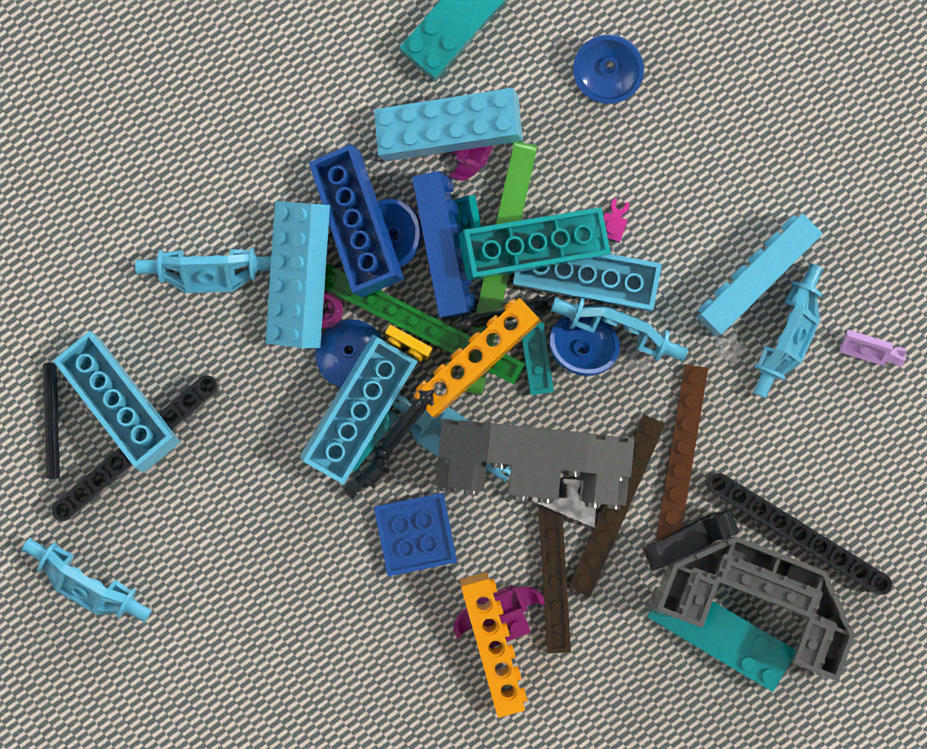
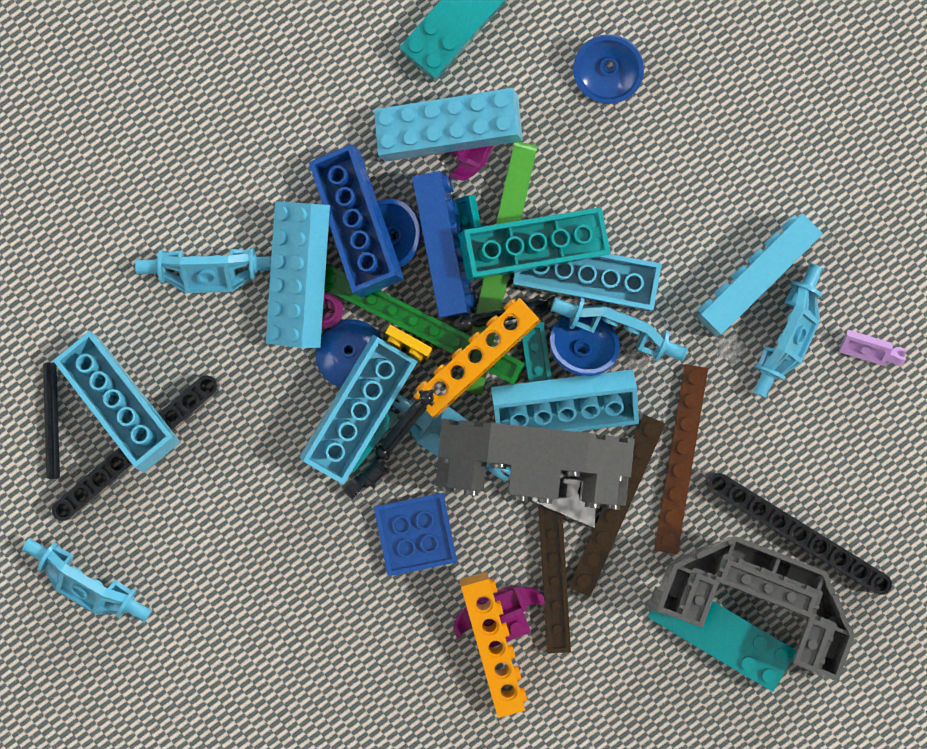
(569, 402): none -> medium azure brick
(614, 223): dark pink plate -> none
(690, 538): black beam -> none

